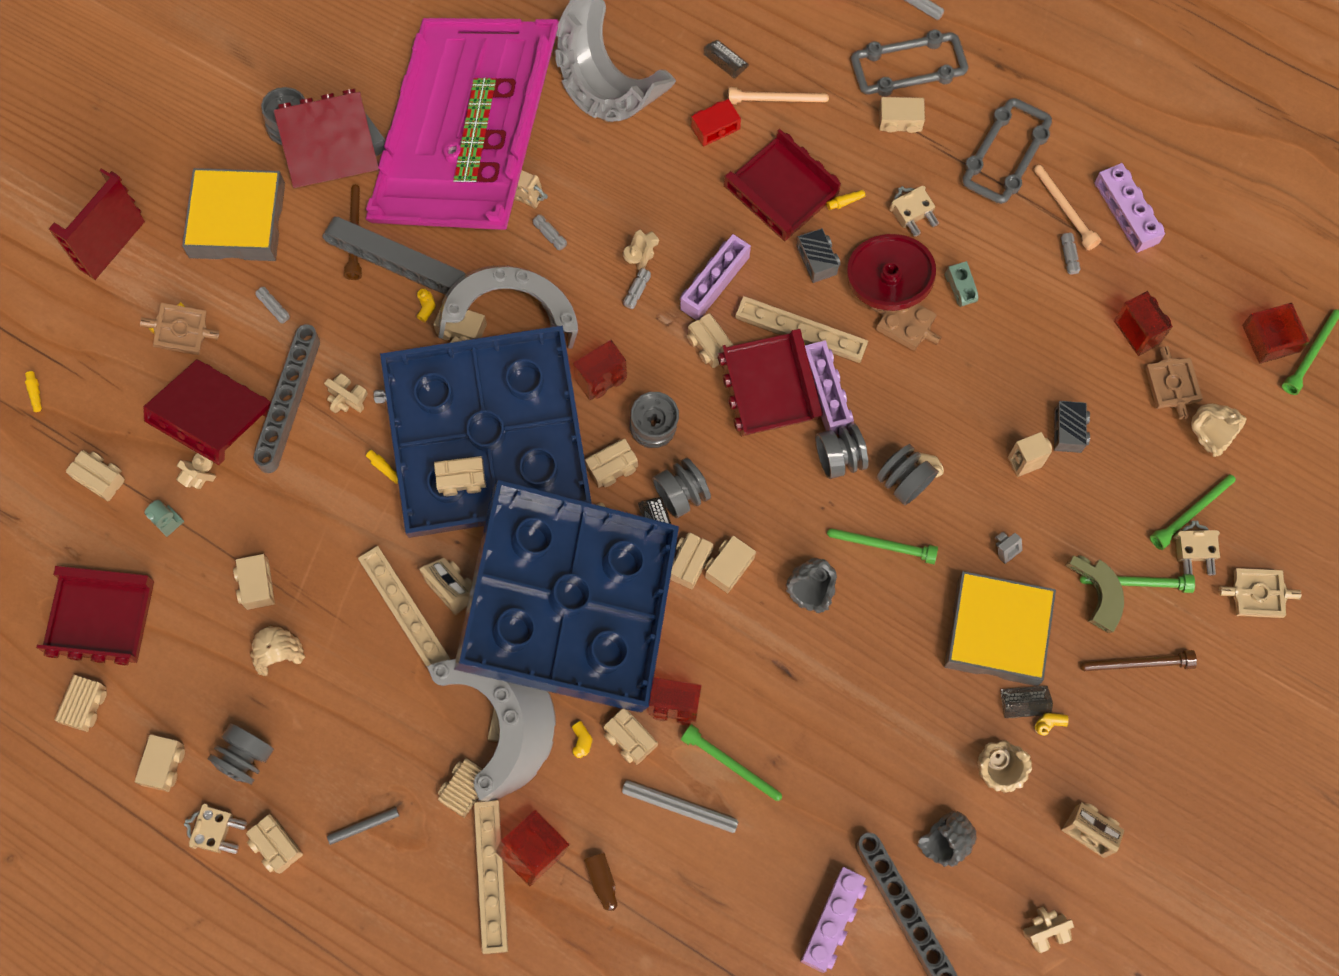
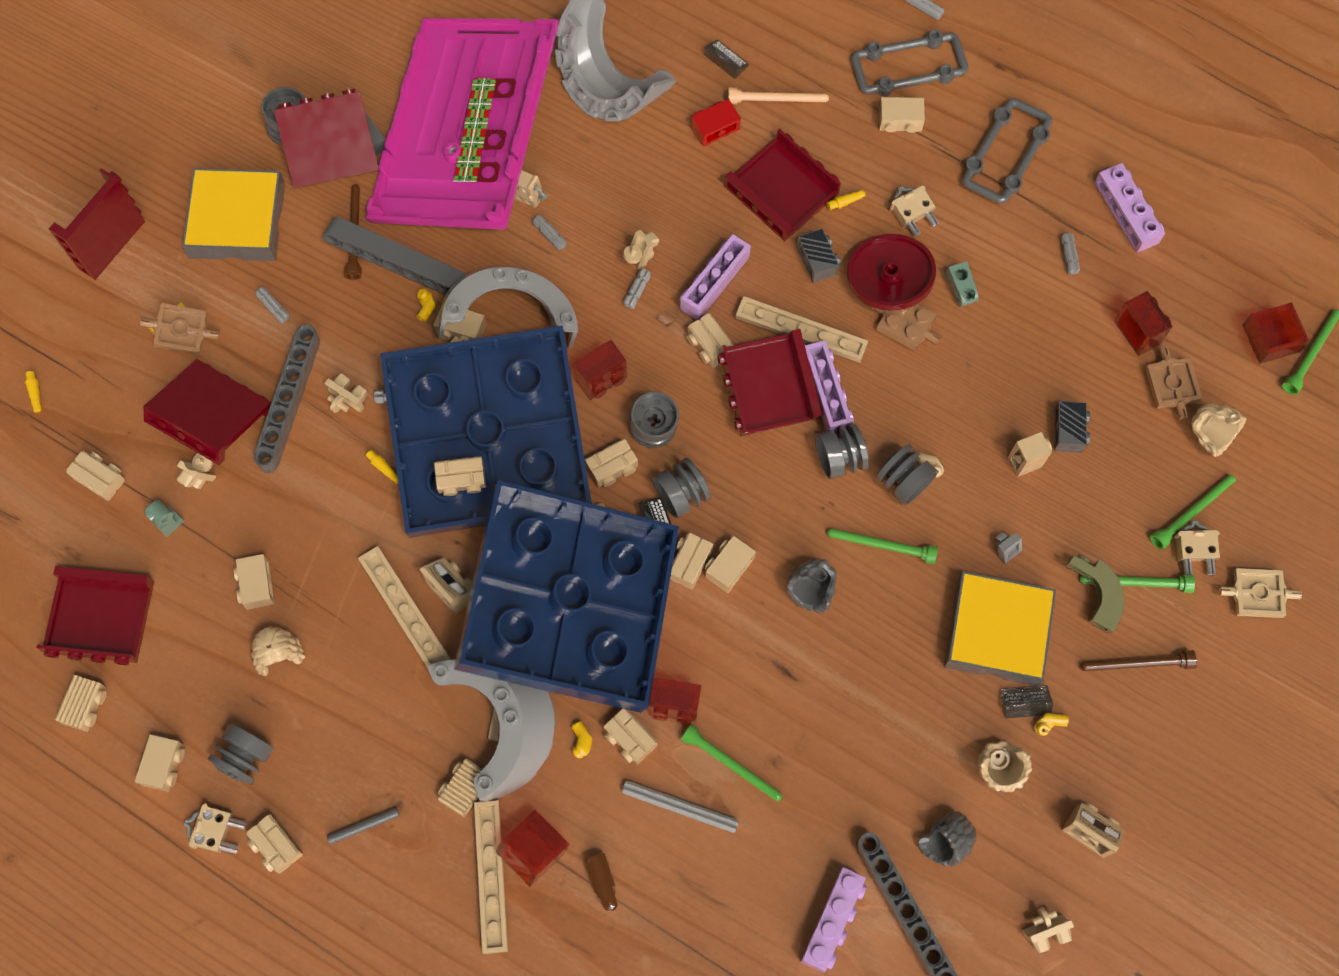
(1090, 238): light nougat piece -> none

